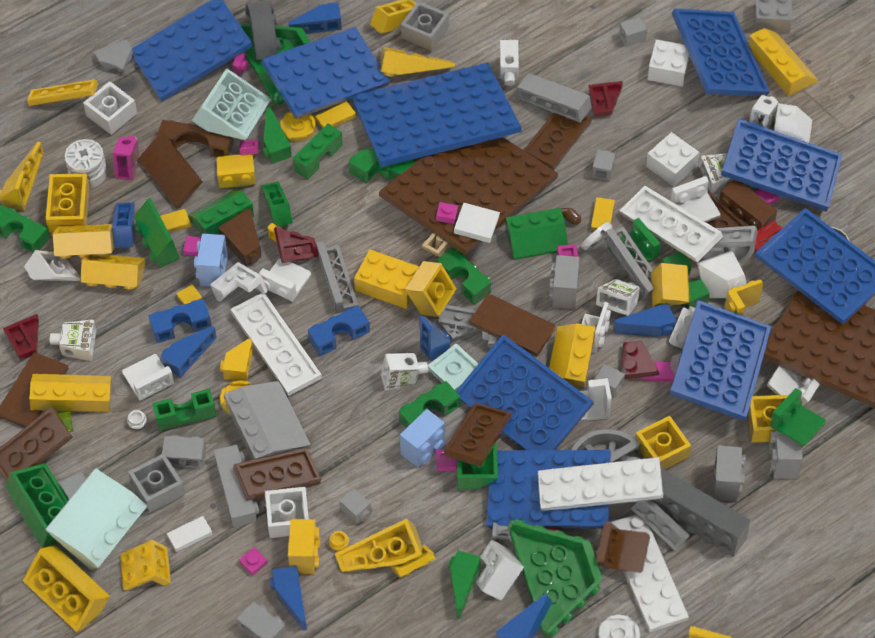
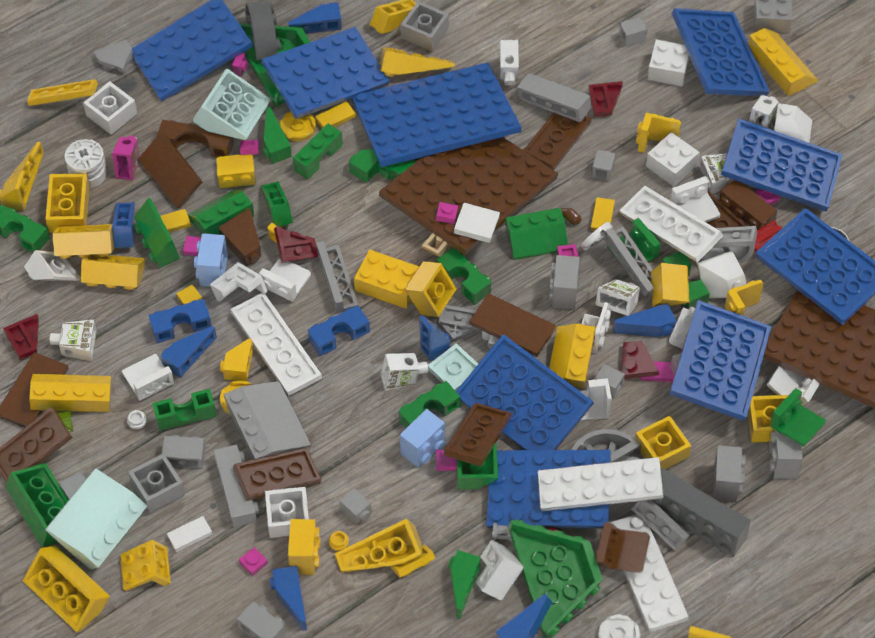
(655, 128): none -> yellow bracket

